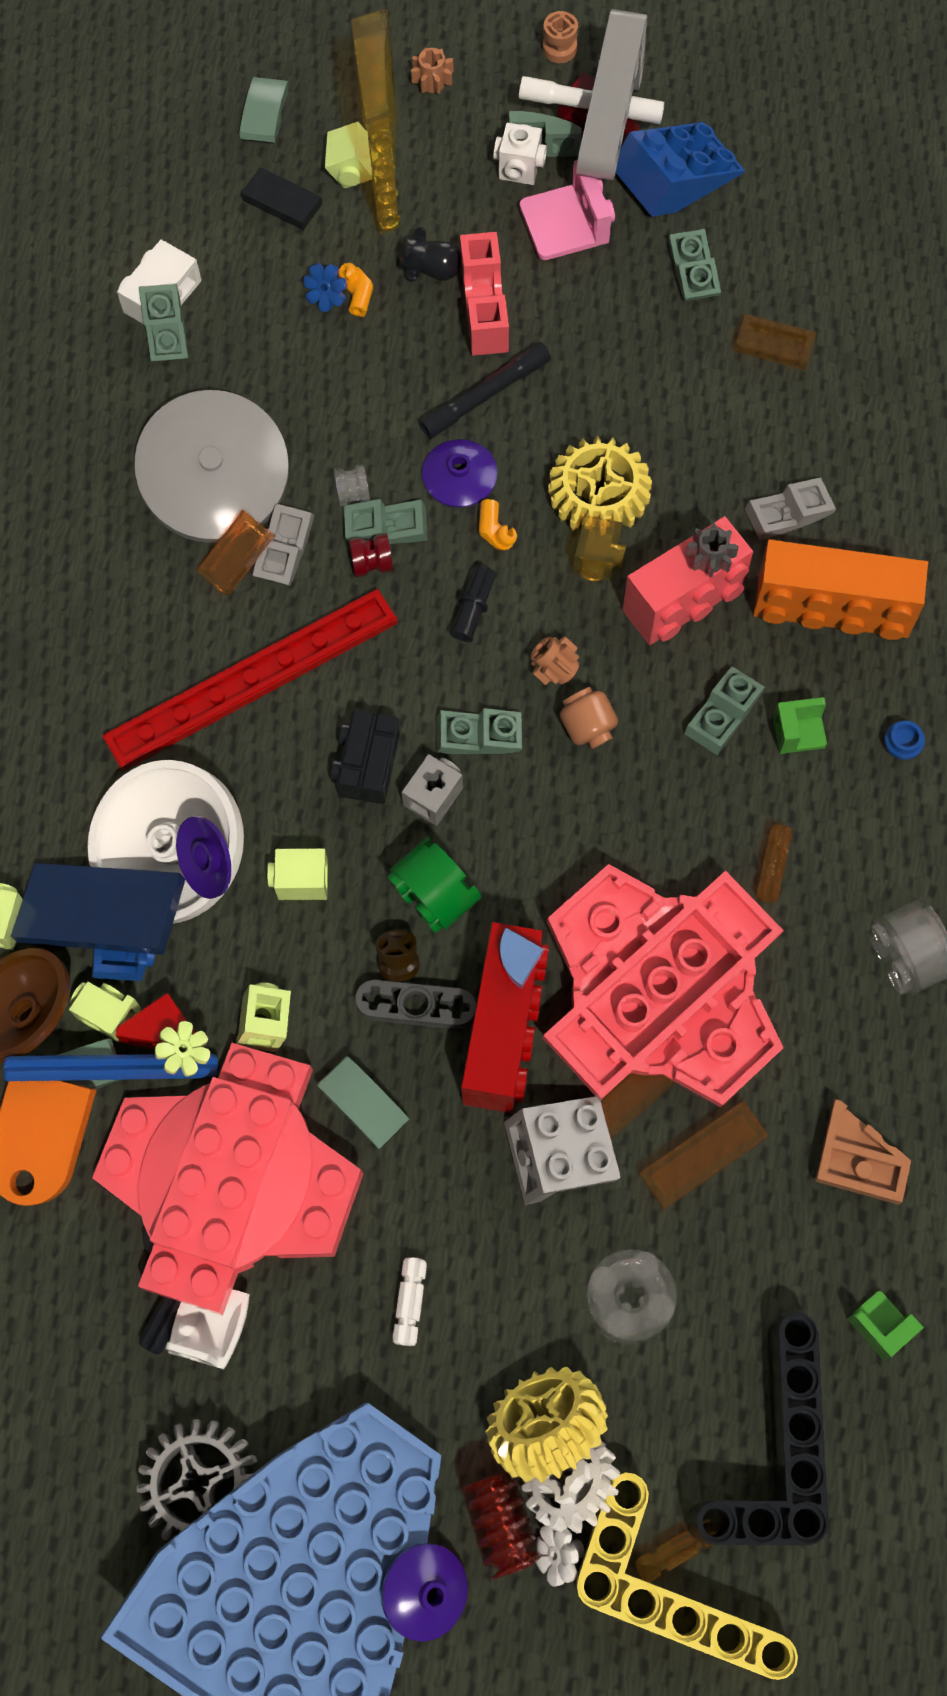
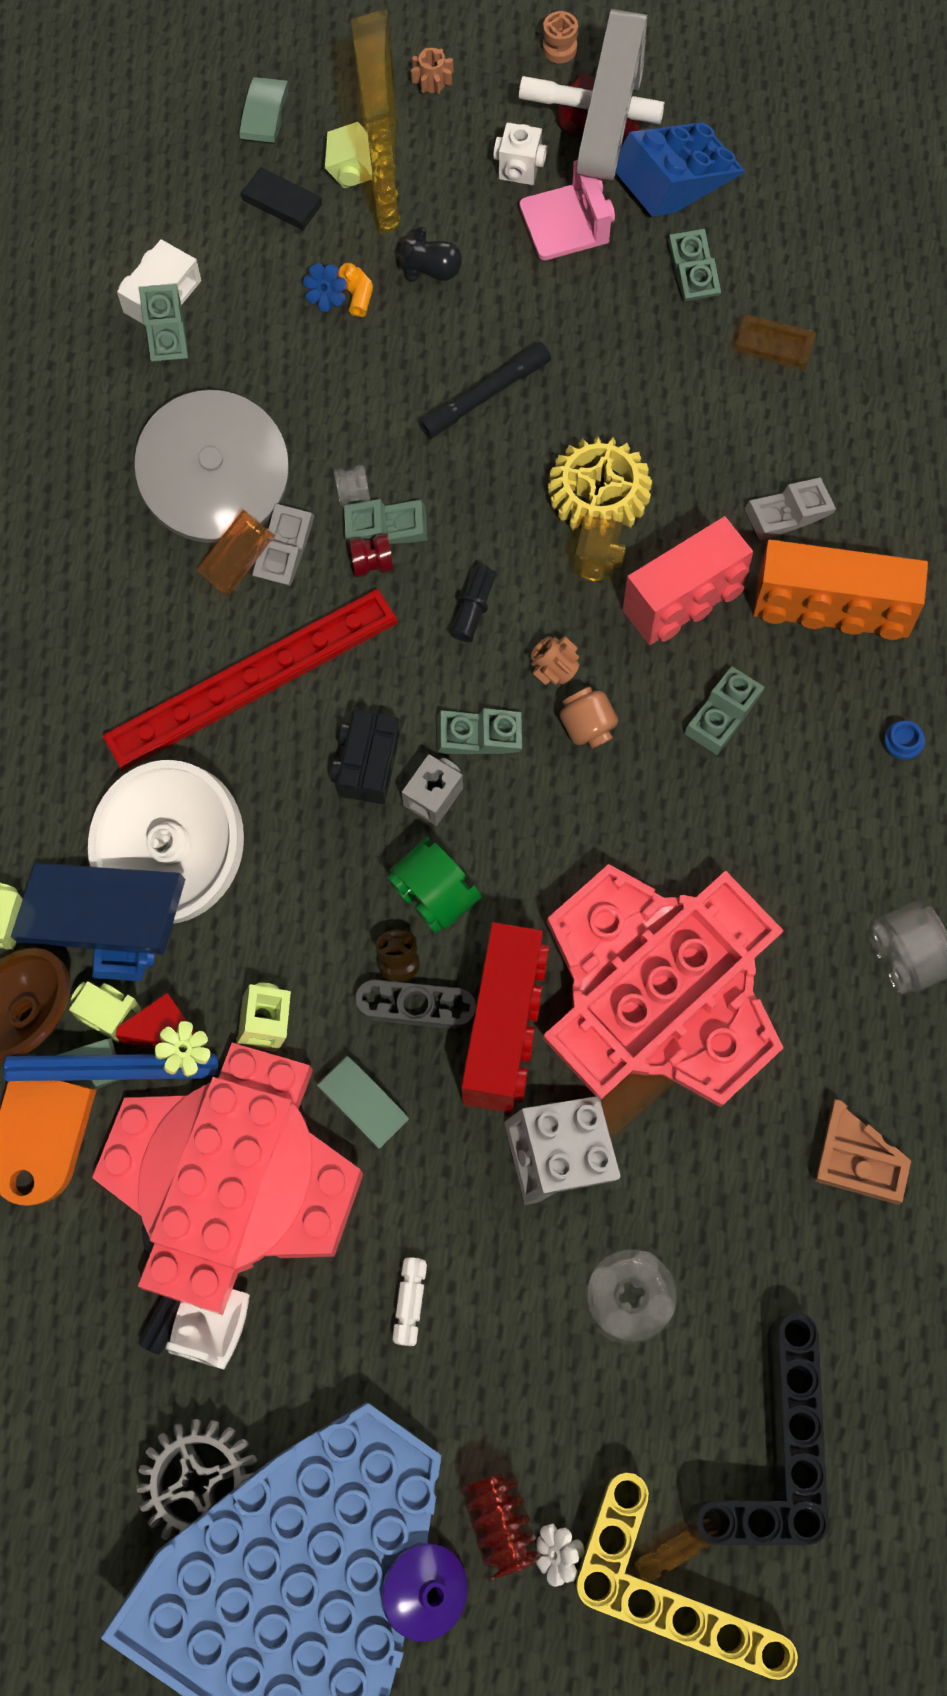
(203, 857): dark purple dish -> none
(299, 874): yellowish green brick -> none
(462, 486): dark purple dish -> none
(483, 293): coral arch -> none
(491, 530): light orange arm -> none
(518, 956): medium blue tile -> none
(547, 1424): light yellow gear -> none
(558, 134): sand green slope -> none
(577, 1491): white gear -> none
(703, 1155): clear orange tile -> none
(715, 539): dark grey gear -> none
(774, 863): clear orange axle -> none
(800, 725): bright green panel -> none
(884, 1325): bright green panel -> none

